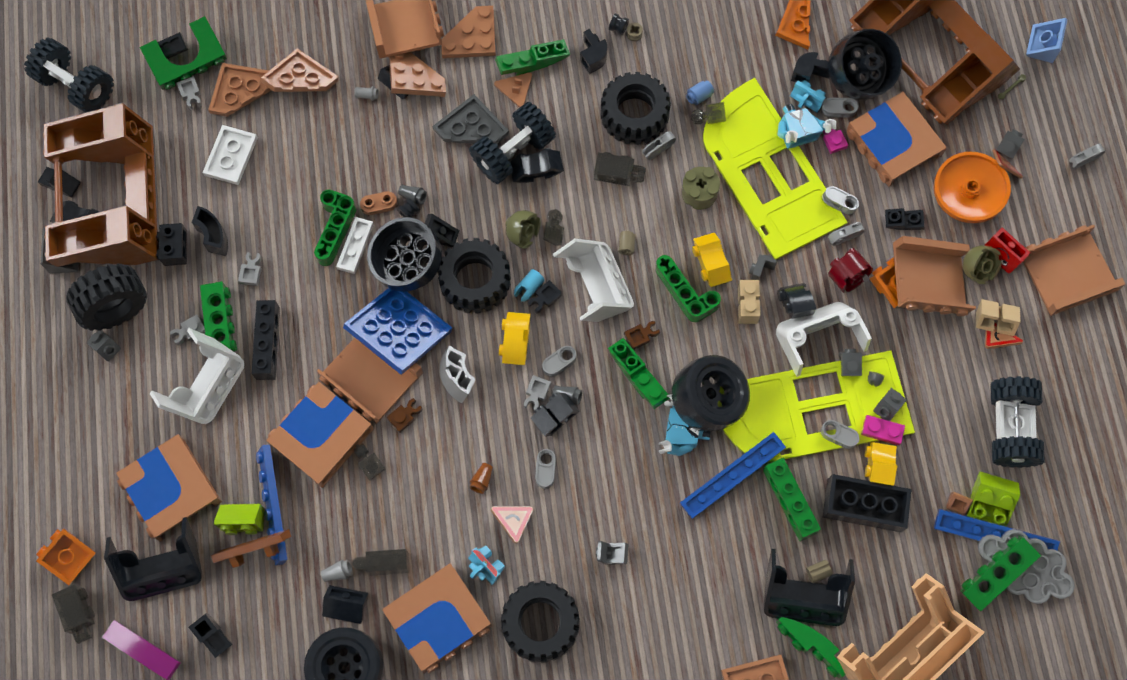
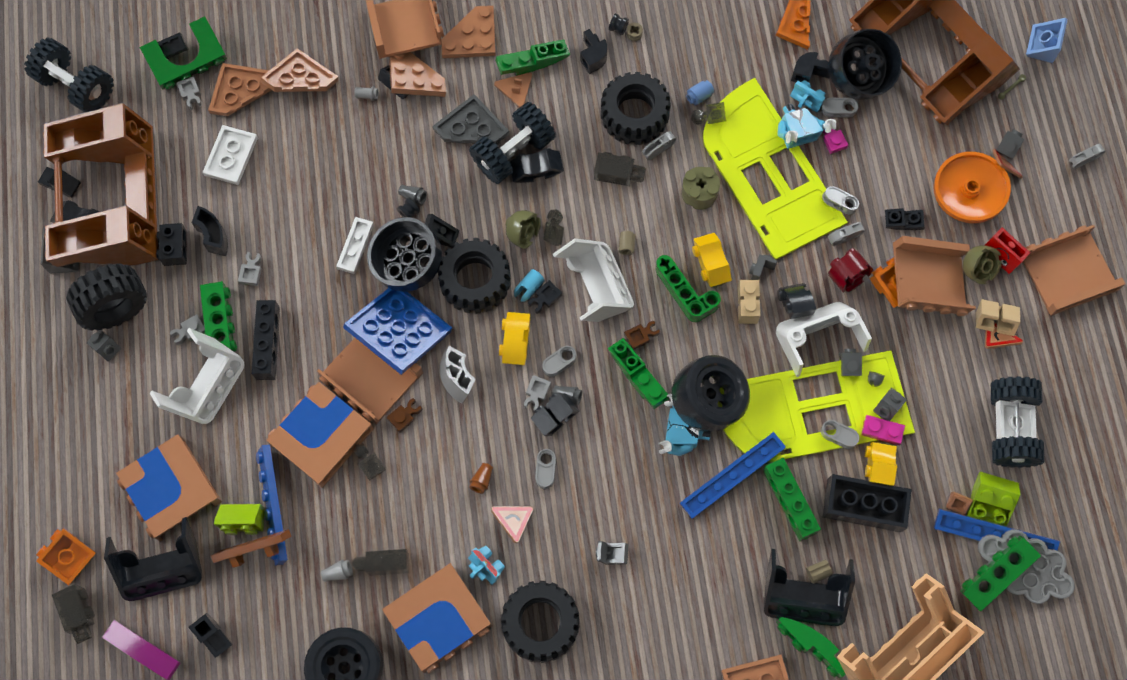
(331, 229): green beam -> none
(344, 604): black panel -> none
(378, 204): nougat plate -> none
(895, 138): nougat panel -> none

